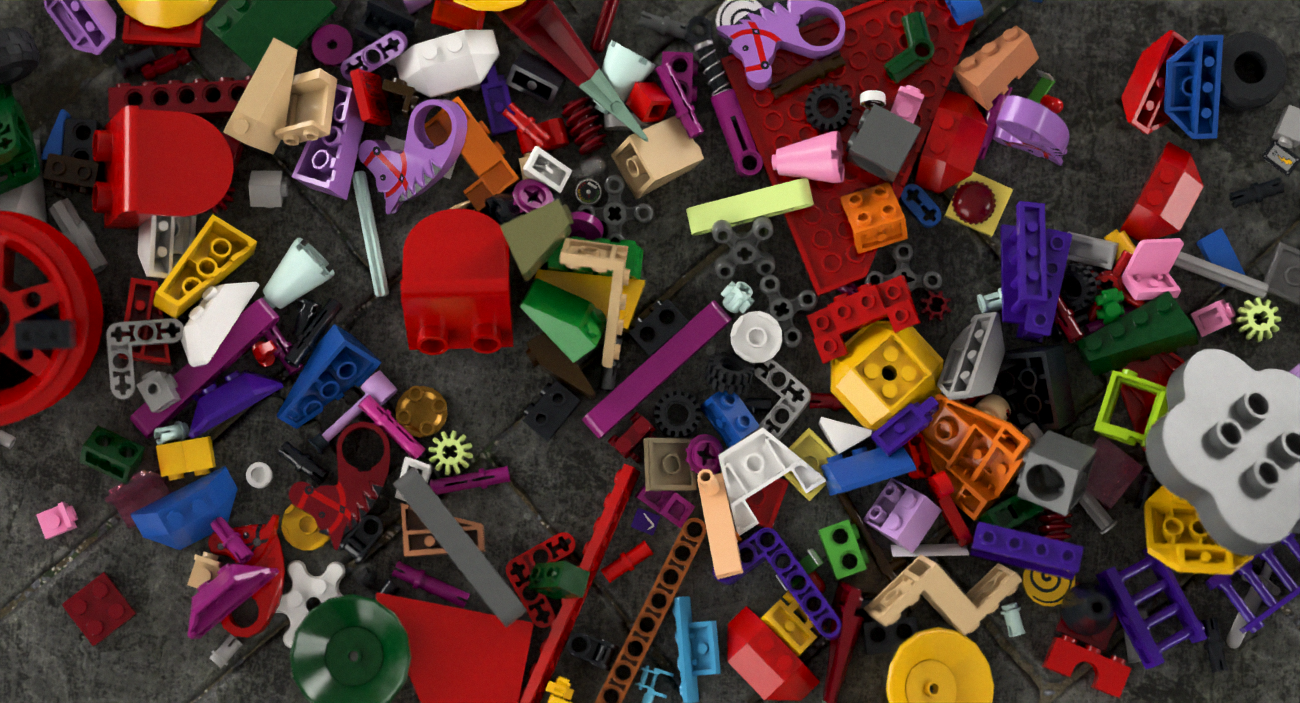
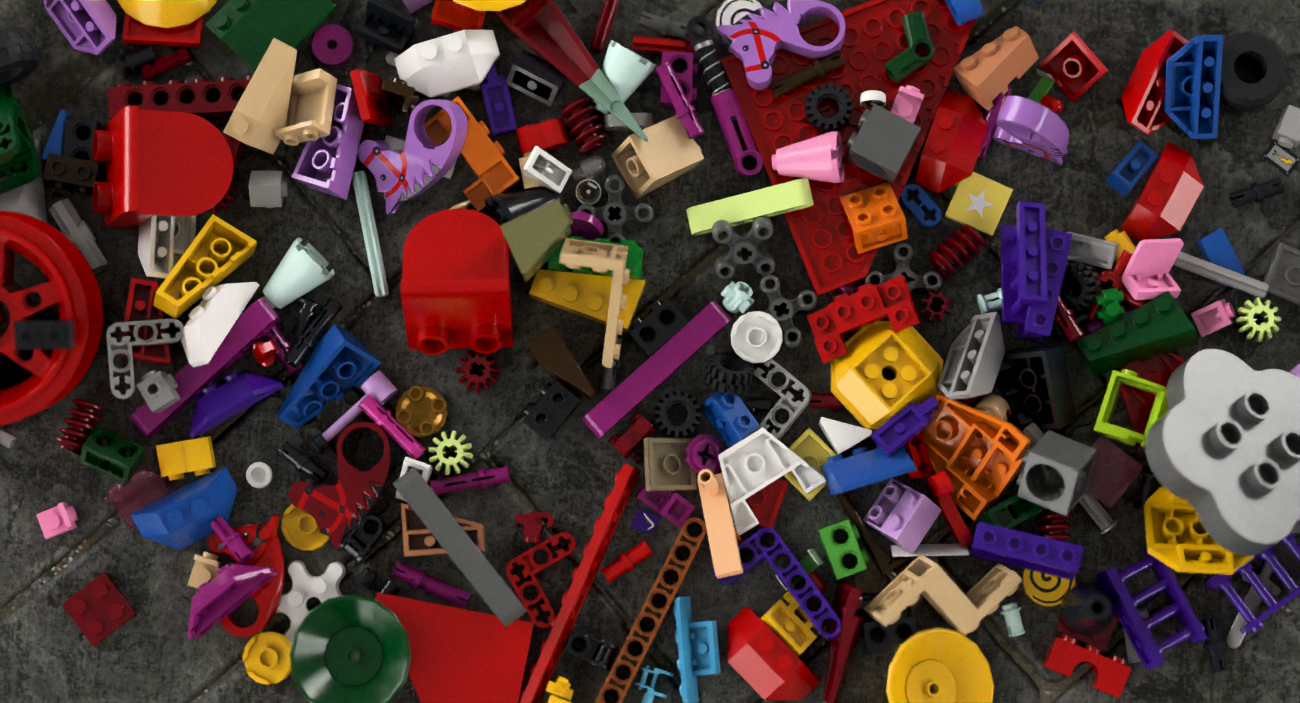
(78, 425): none -> dark red piece
(178, 431): light aqua pin -> none
(225, 651): light grey pin -> none
(268, 657): none -> yellow tile
(385, 40): medium lavender beam -> none
(474, 379): none -> dark red gear
(526, 125): red pin -> none
(527, 189): magenta gear -> none
(532, 525): none -> dark red piece
(558, 580): dark green brick -> none
(565, 318): green slope -> none
(648, 101): red brick -> none
(657, 45): none -> red axle
(956, 249): none -> dark red piece
(973, 202): dark red hat -> none
(1074, 67): none -> red slope
(1132, 168): none -> blue slope

